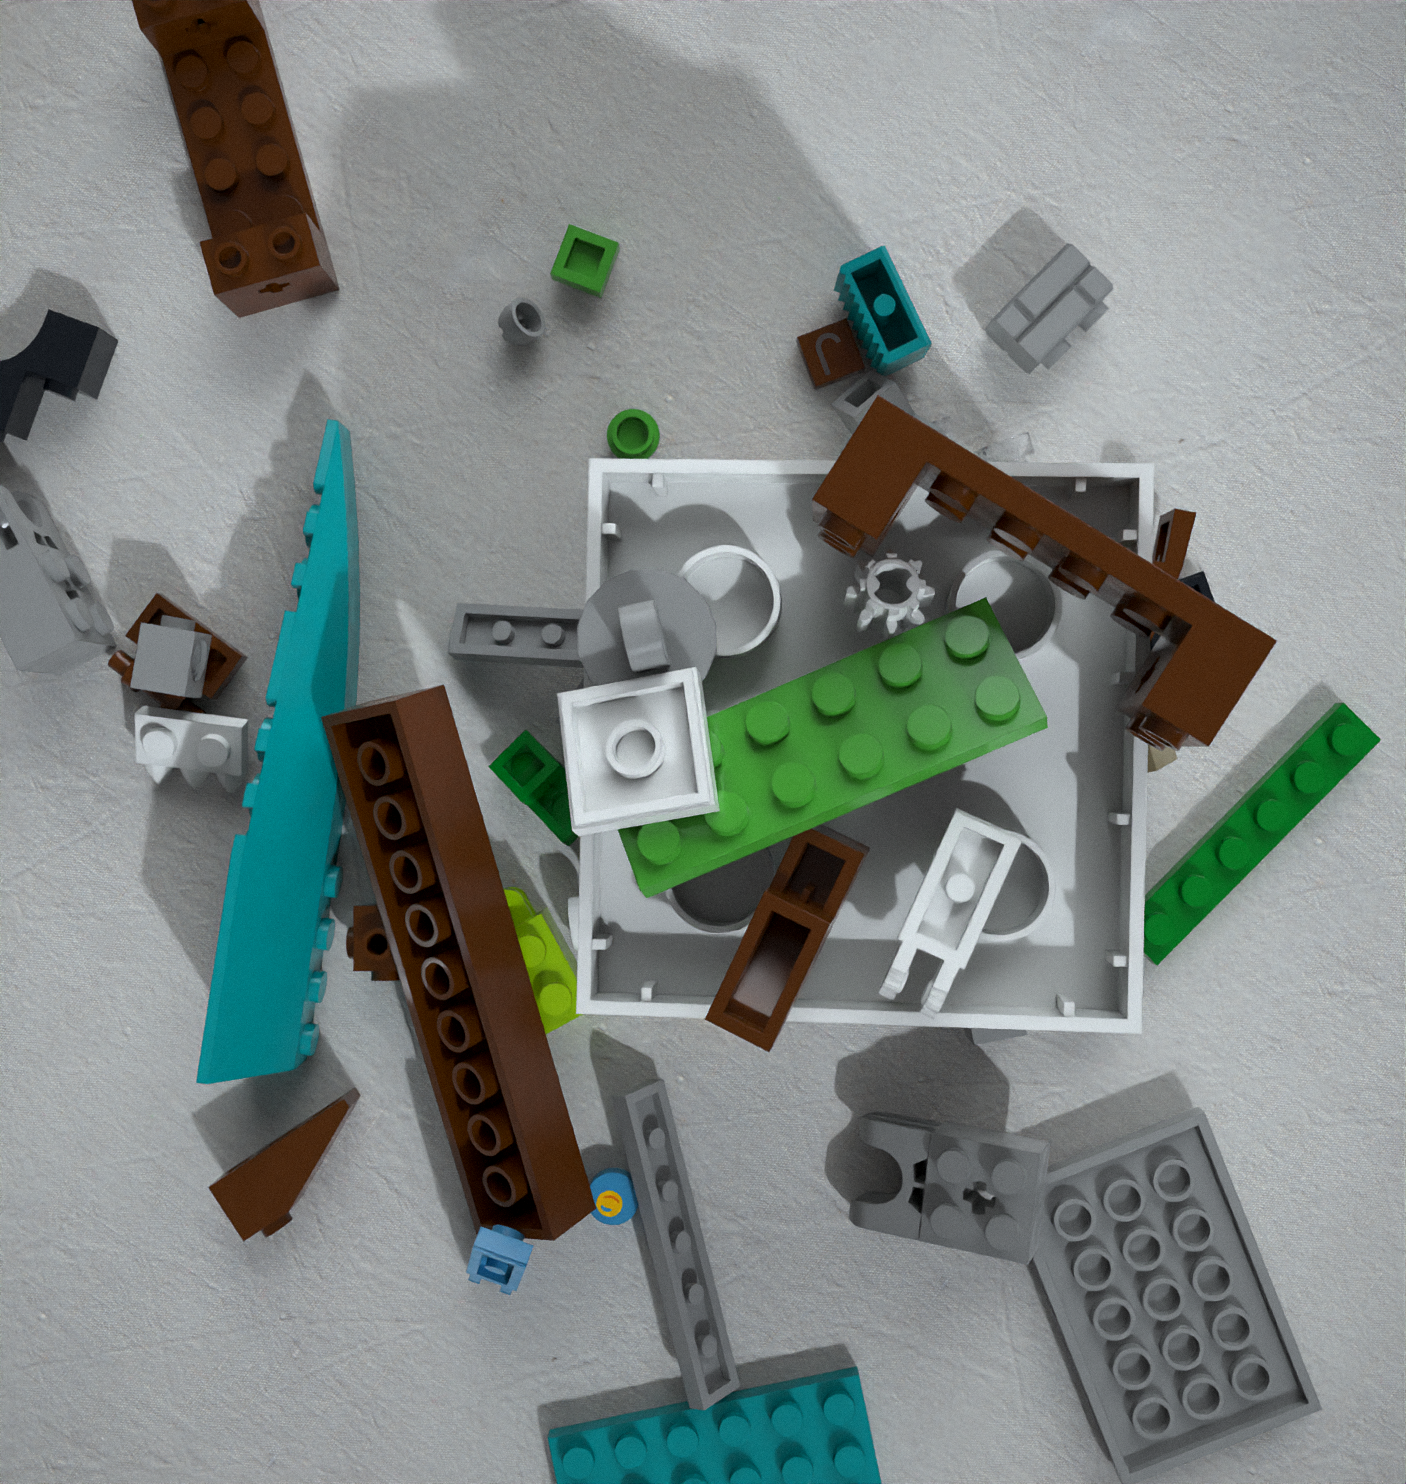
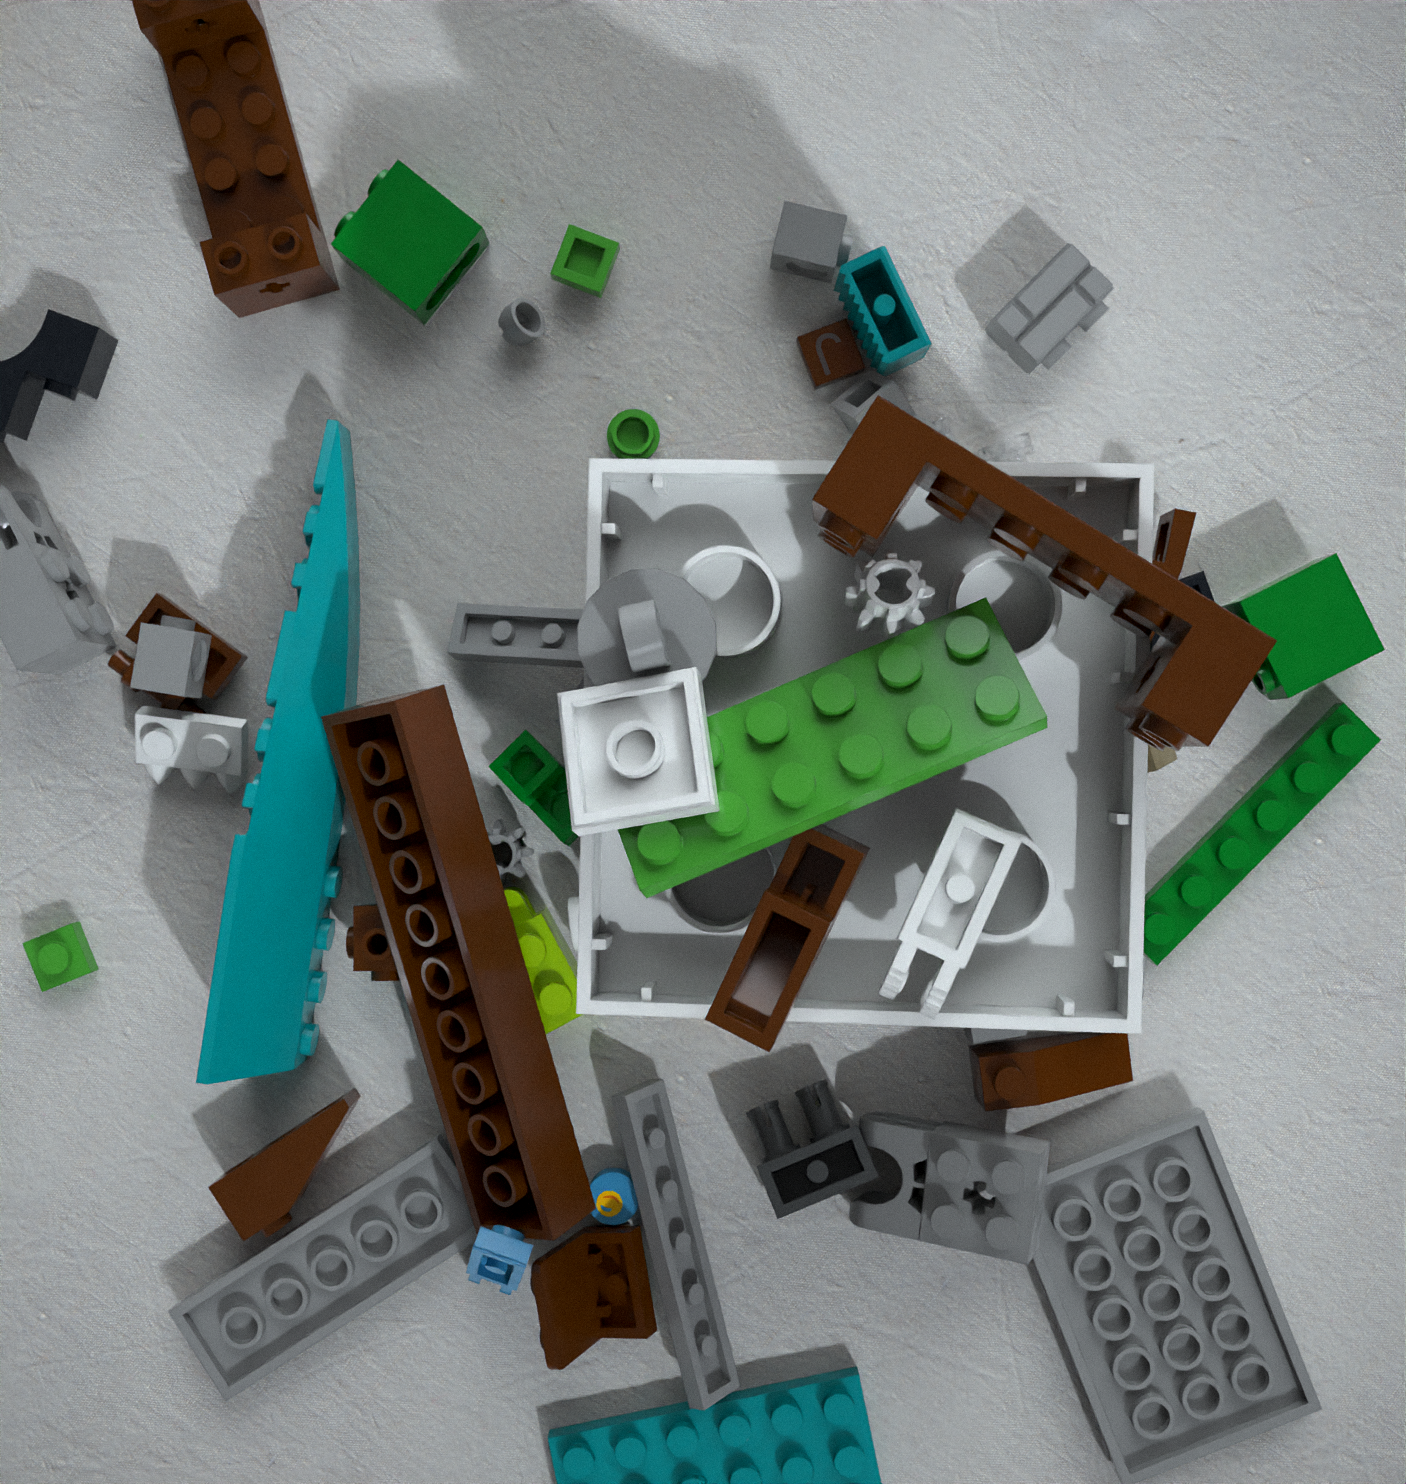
(60, 956): none -> bright green plate
(328, 1269): none -> light grey plate
(410, 241): none -> green piece
(500, 835): none -> light grey gear
(592, 1291): none -> reddish brown bracket
(810, 242): none -> light grey brick
(818, 1171): none -> dark grey brick
(1047, 1068): none -> reddish brown slope
(1315, 624): none -> green piece

